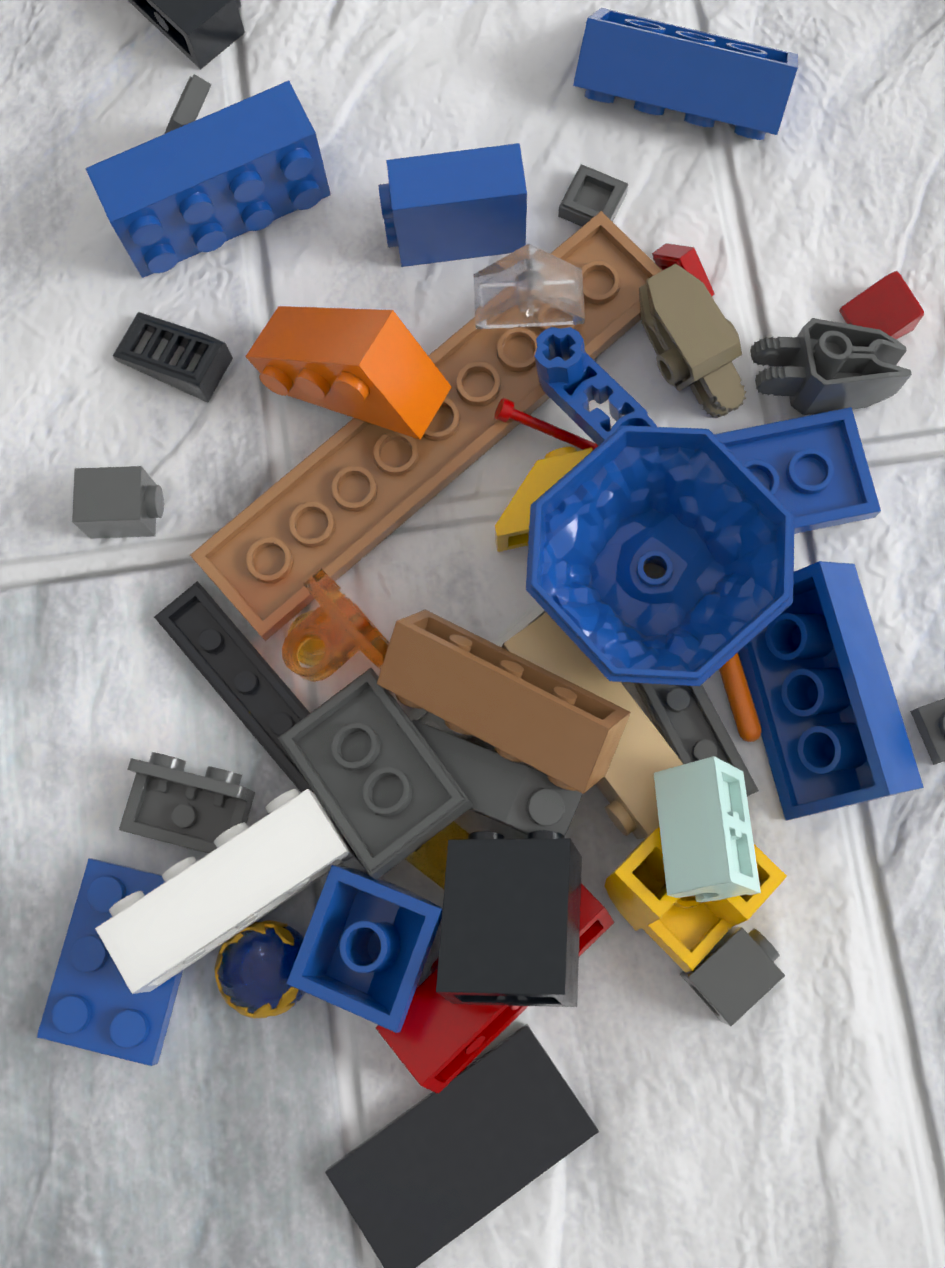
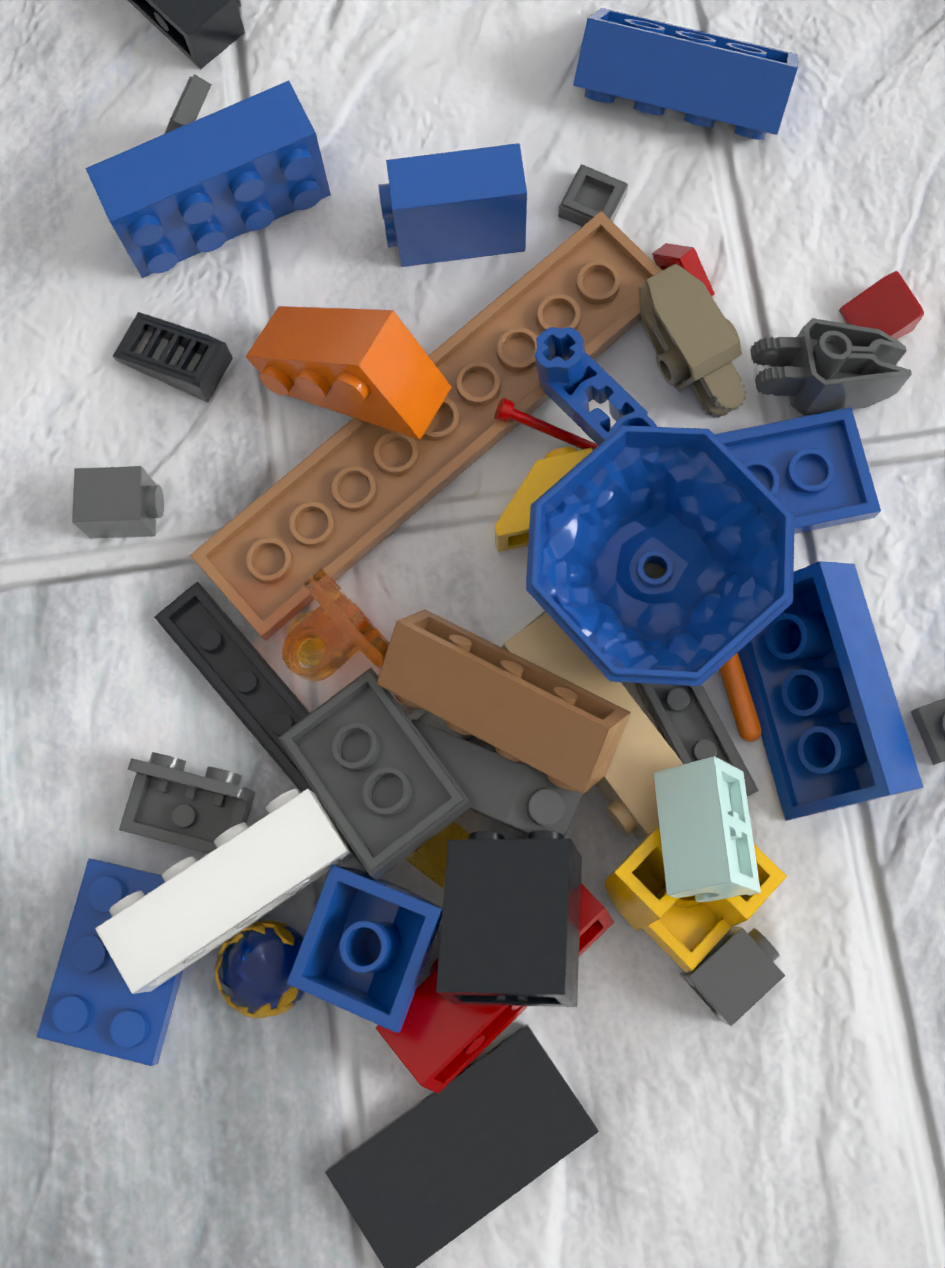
(528, 291): clear slope -> none

